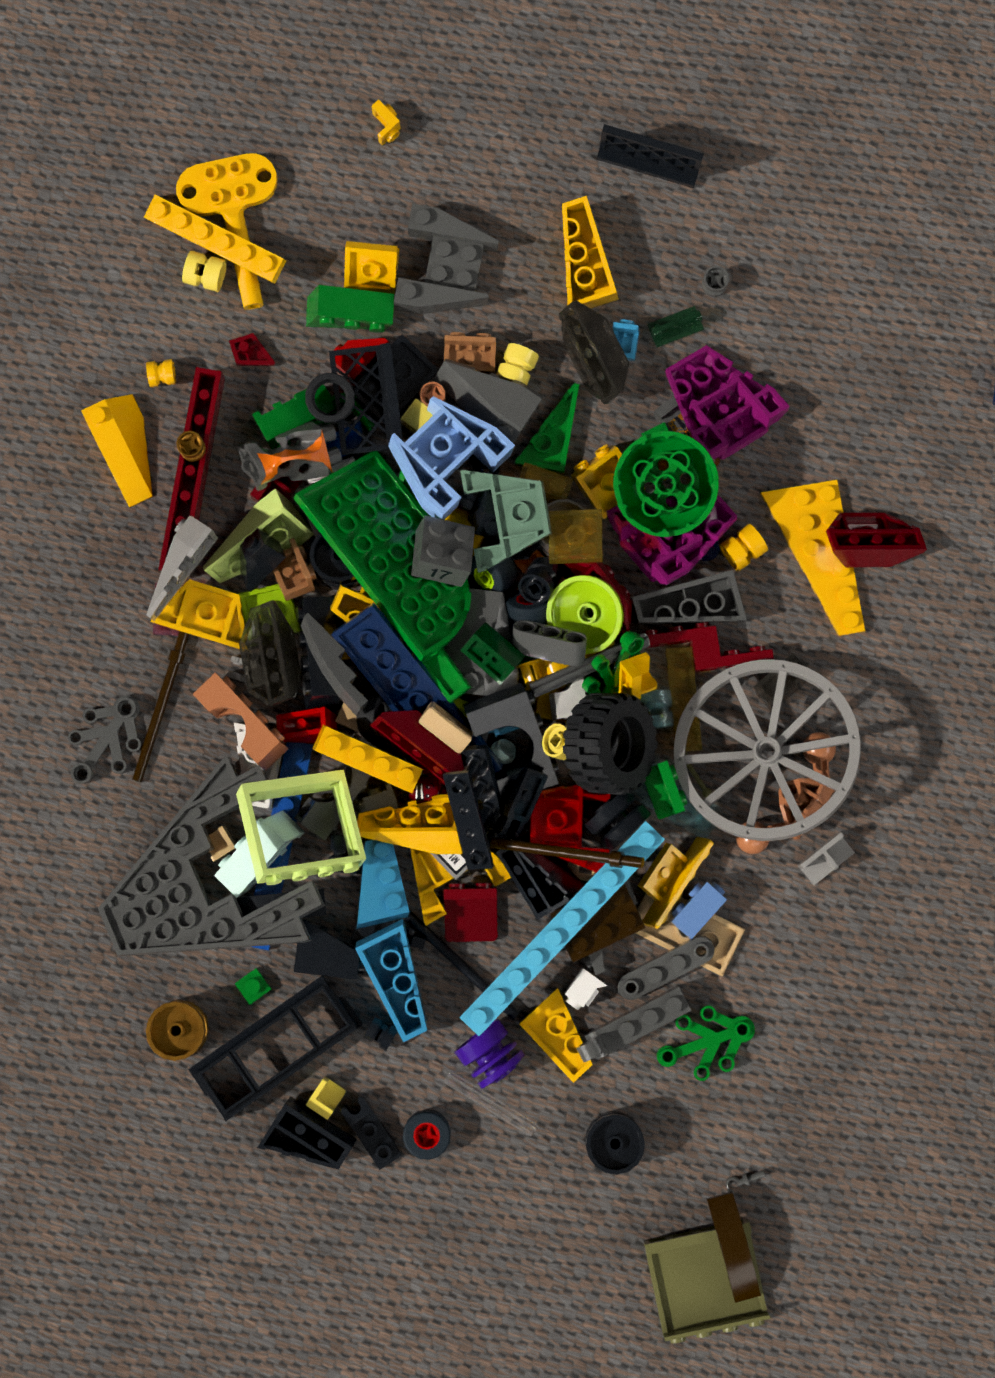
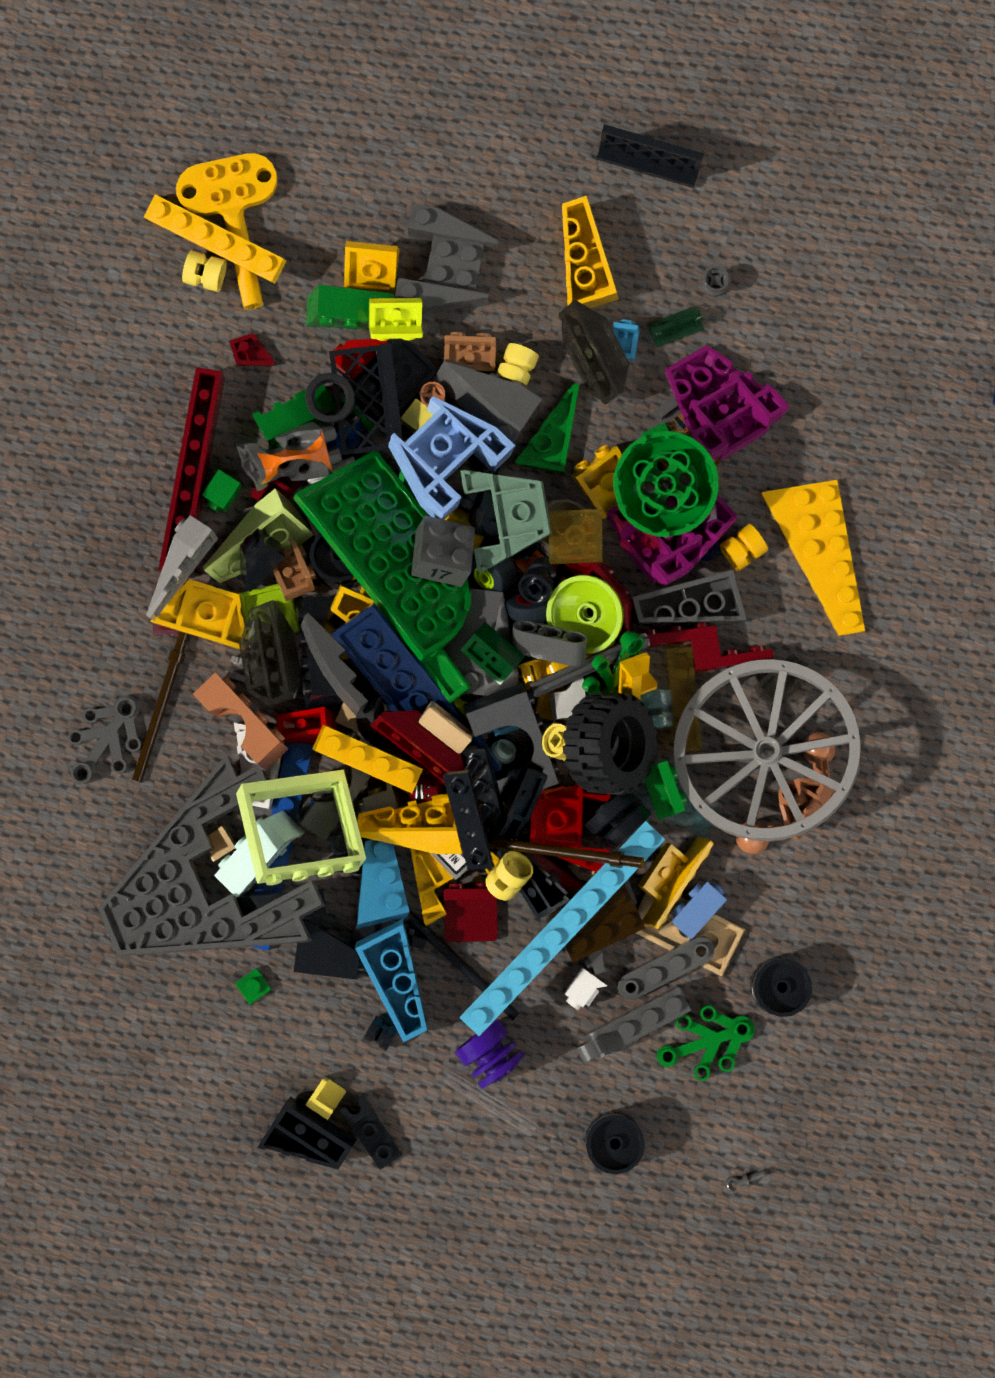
(122, 441): yellow wedge -> none
(163, 372): yellow wheel -> none
(187, 443): pearl gold wheel -> none
(193, 1030): pearl gold wheel -> none
(221, 492): none -> green brick
(289, 1006): black piece -> none
(388, 118): yellow bracket -> none
(395, 318): none -> neon yellow bracket
(426, 1143): black wheel -> none
(509, 875): none -> light yellow wheel
(555, 485): clear yellow brick -> none
(557, 1035): yellow wing -> none
(695, 1287): olive panel -> none
(706, 791): olive hinge -> none
(734, 1247): dark brown slope -> none
(765, 982): none -> black wheel
(826, 858): light grey panel -> none
(873, 540): dark red wedge -> none

